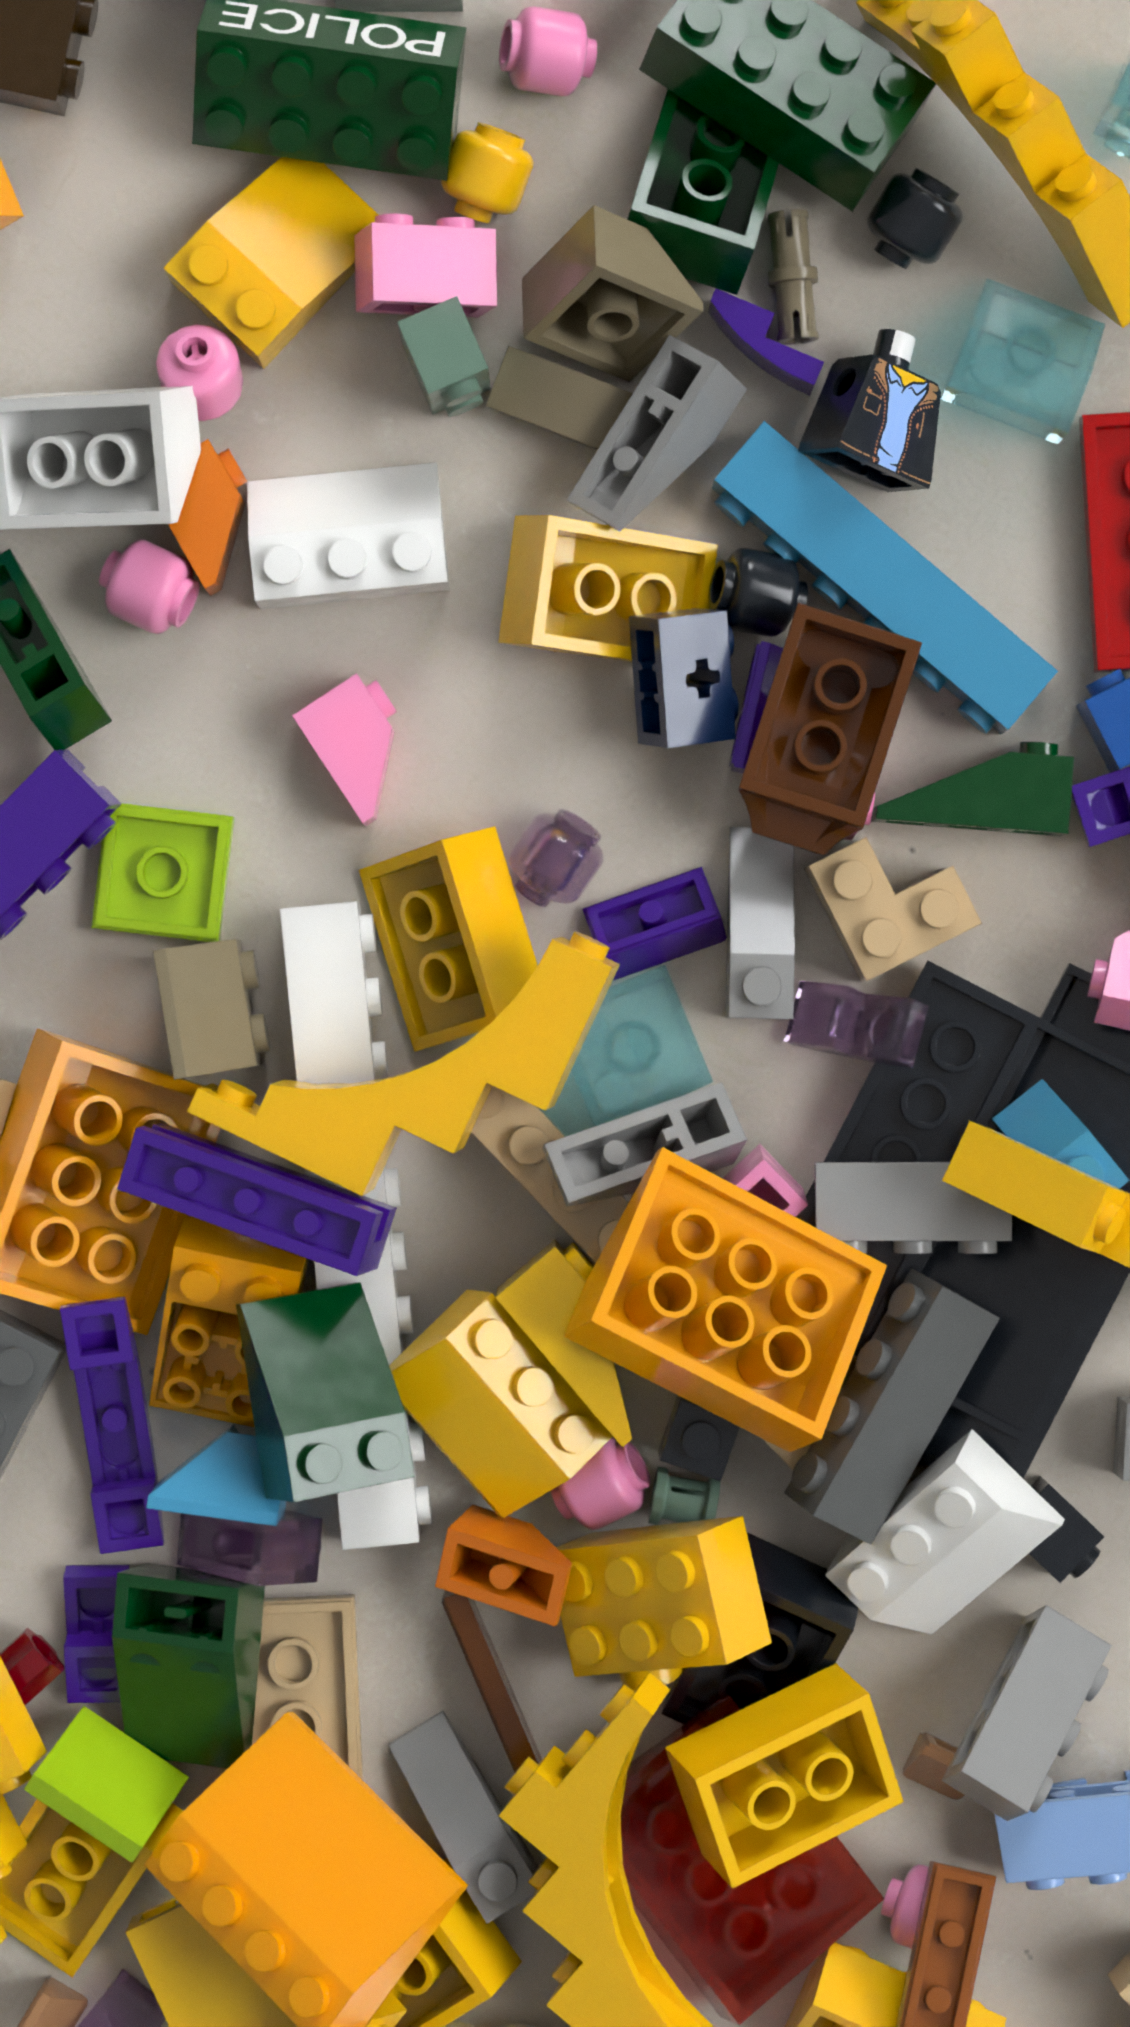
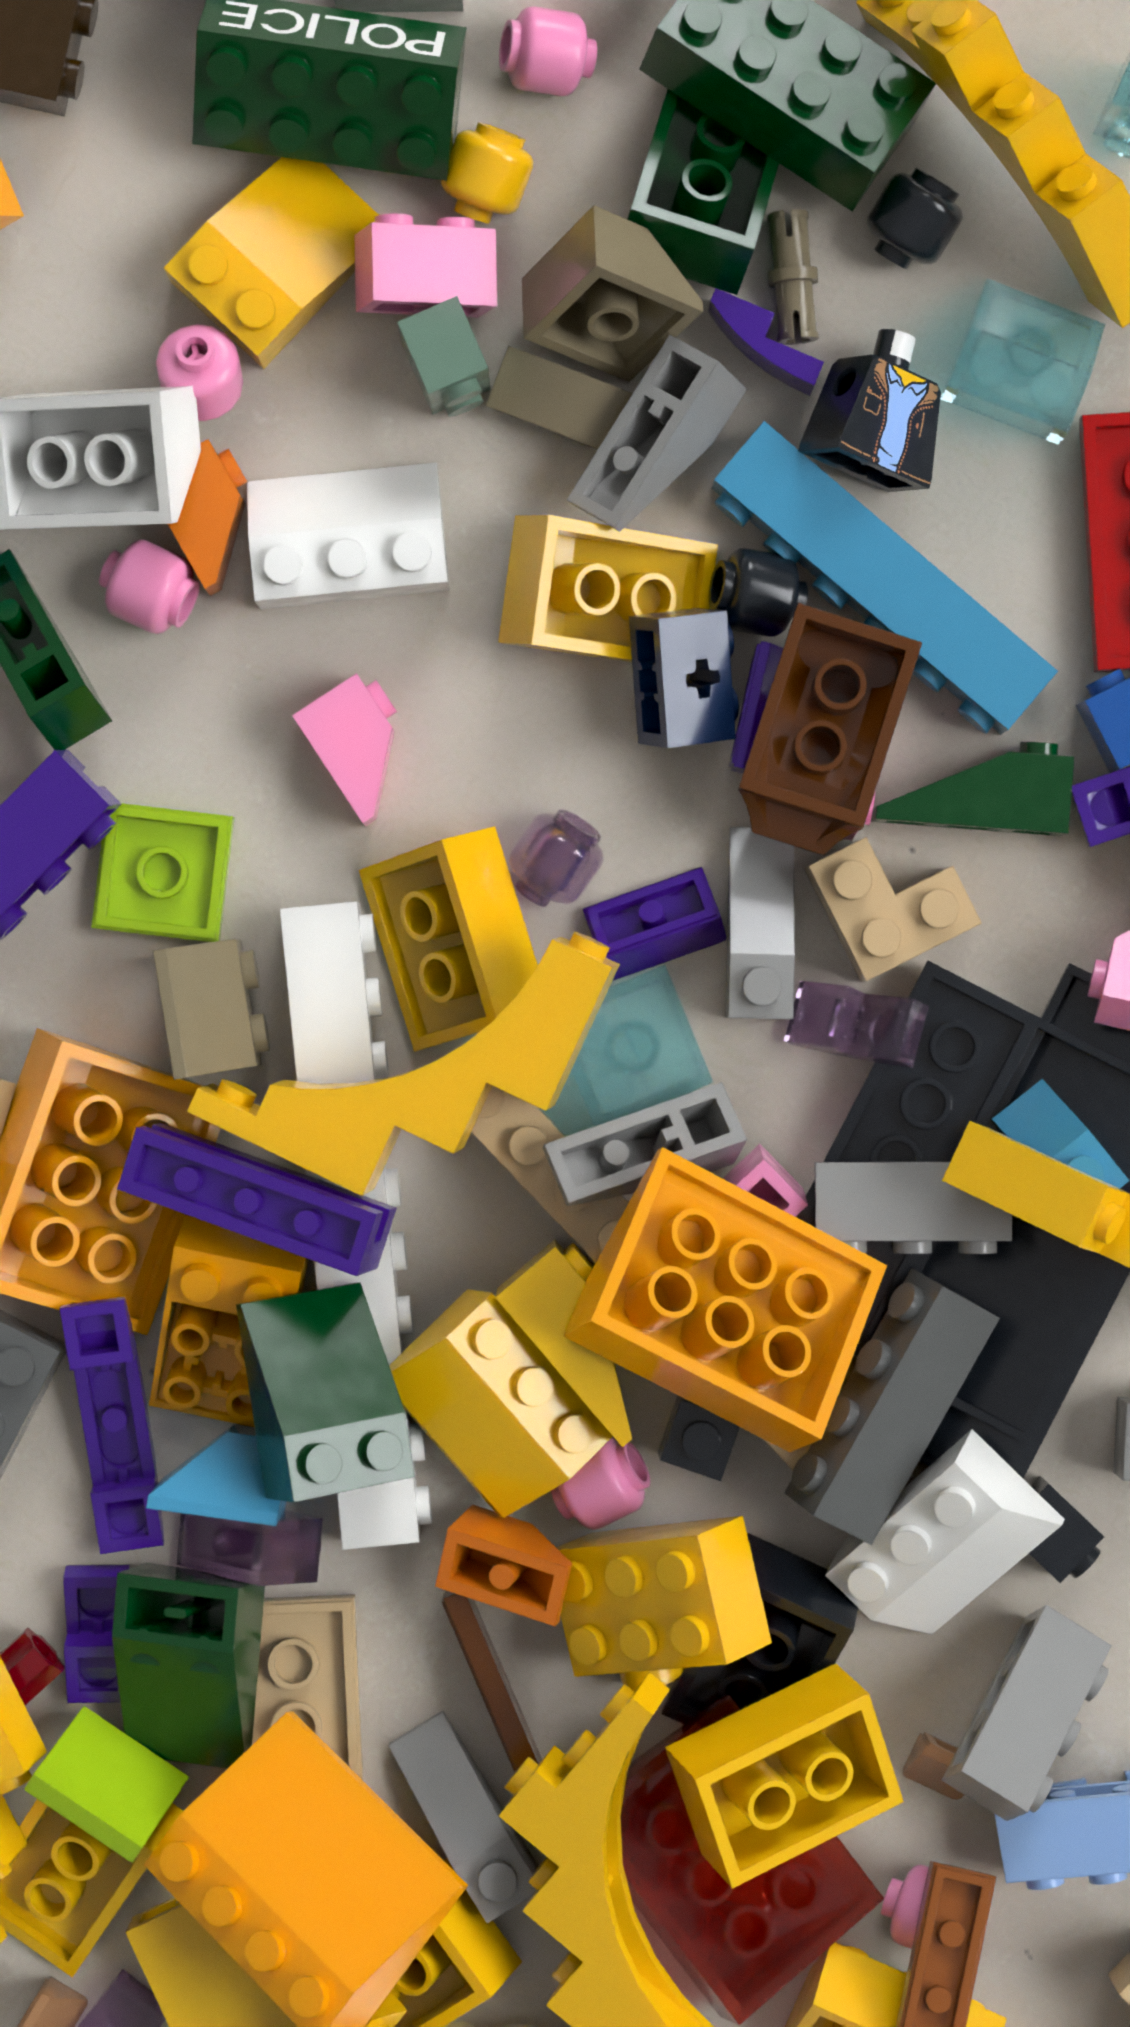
(682, 1498): sand green bush -> none

